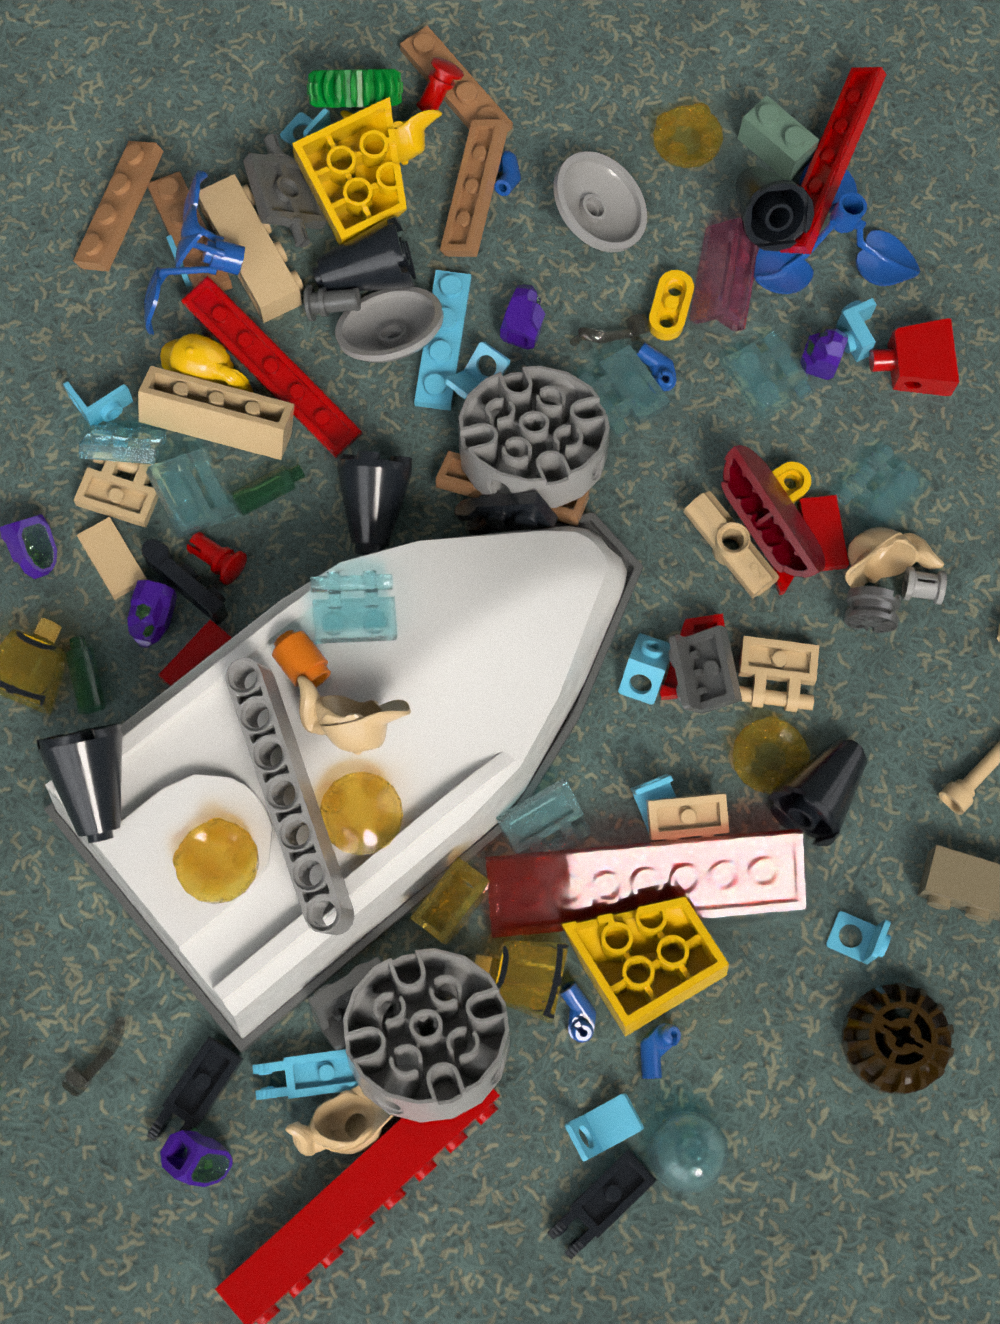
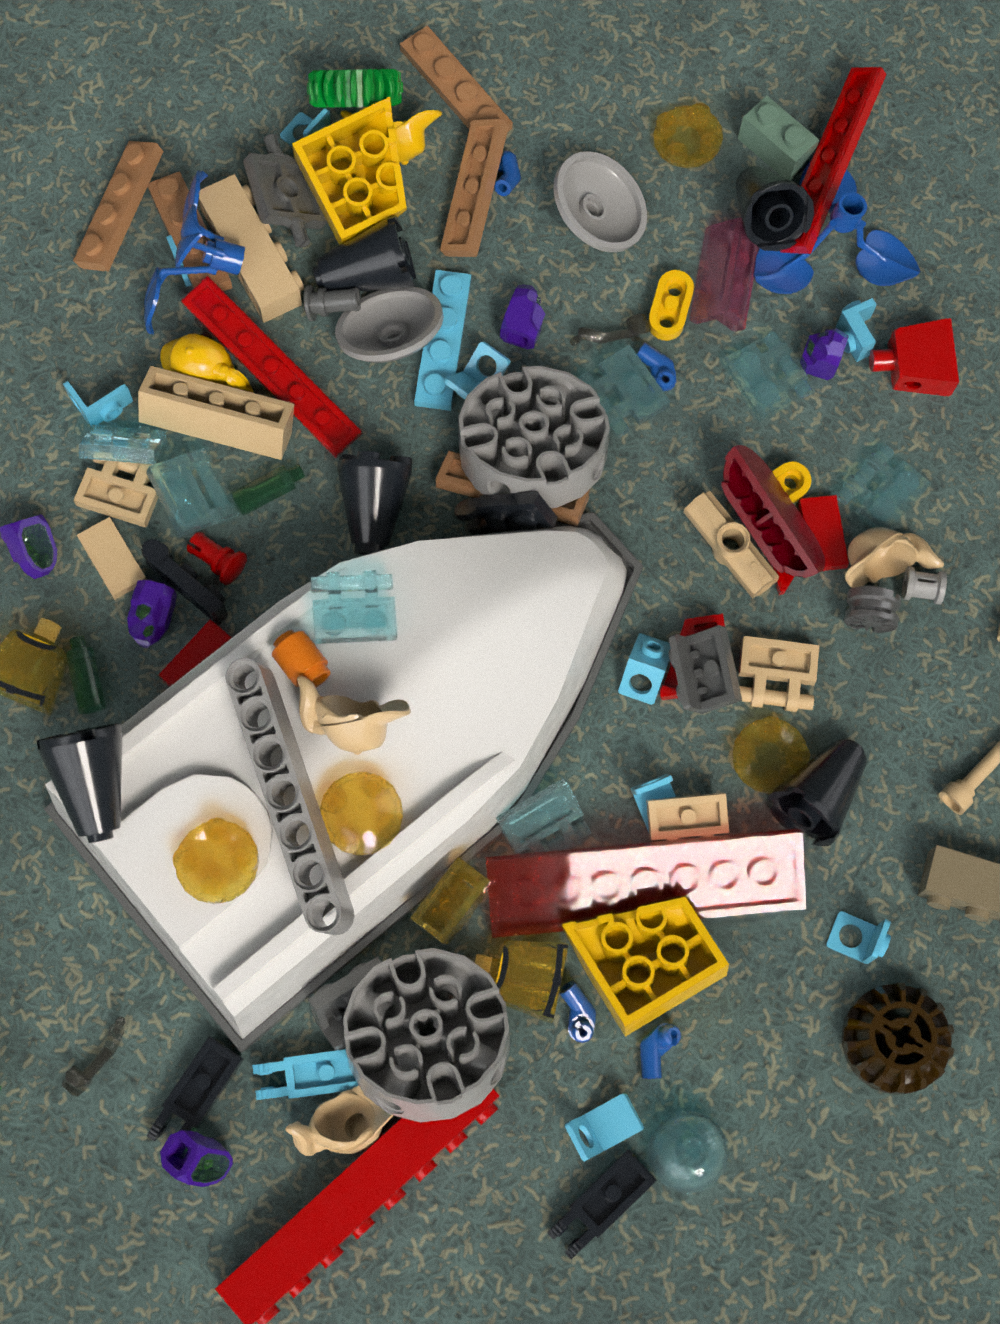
(440, 82): red pin -> none

